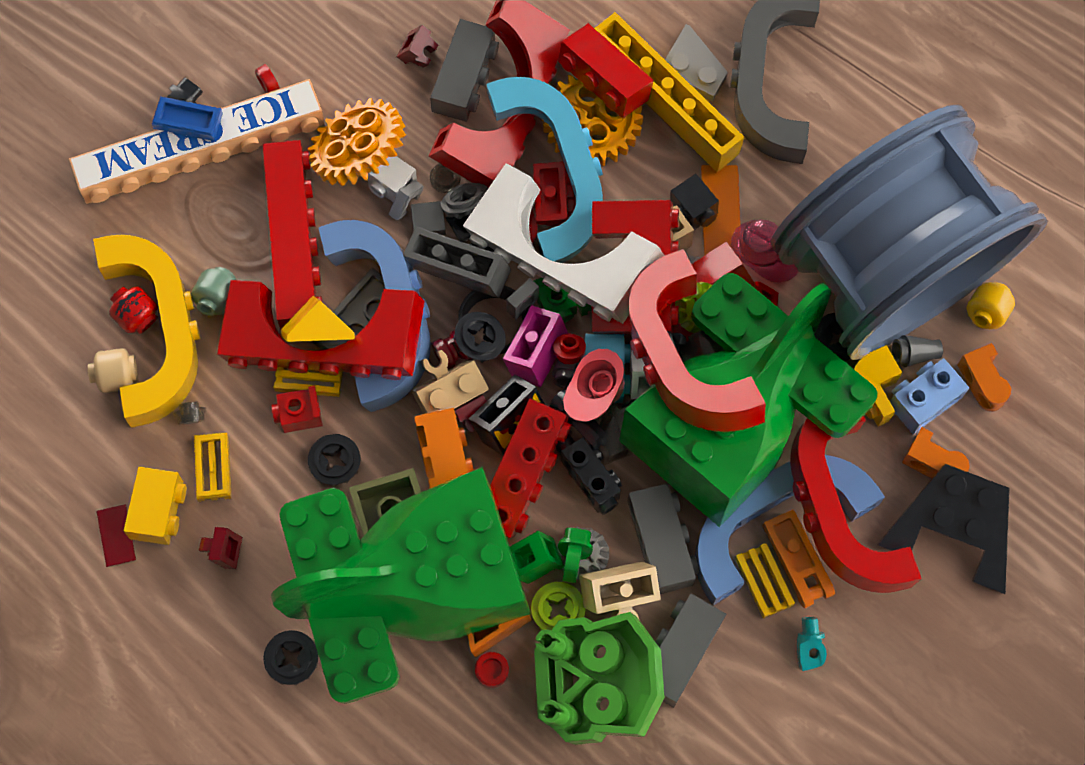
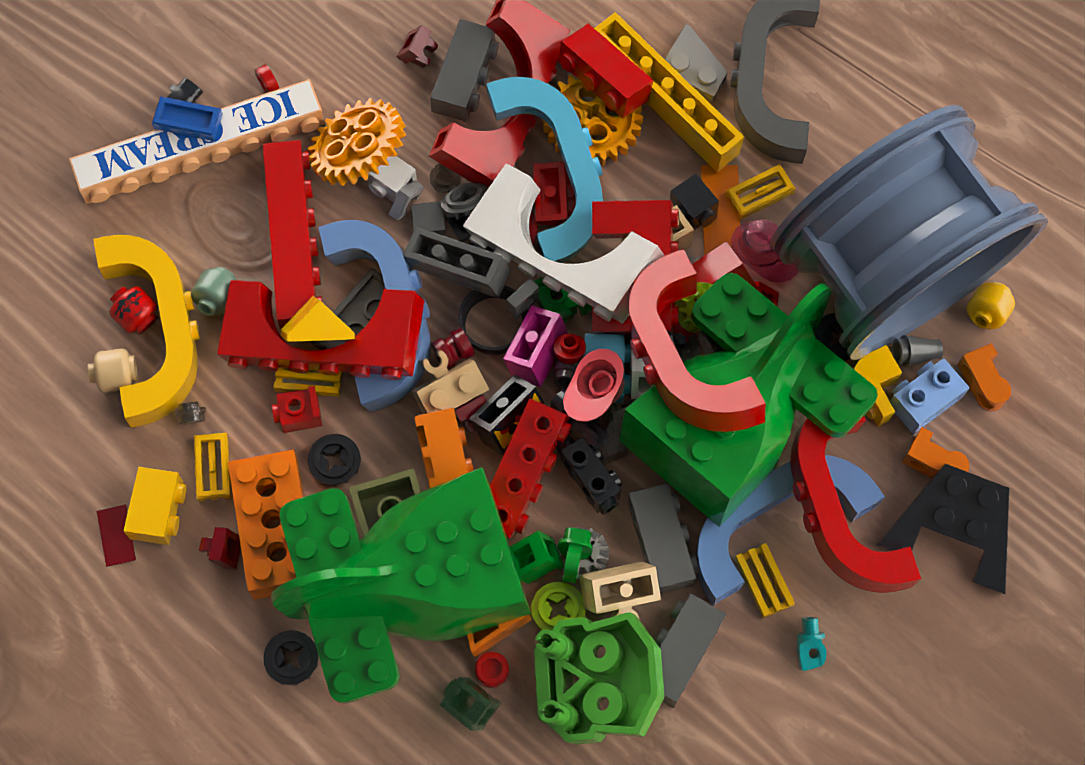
(253, 513): none -> orange brick
(456, 703): none -> clear green brick
(493, 334): black gear -> none
(738, 204): none -> yellow tile
(798, 557): orange plate -> none

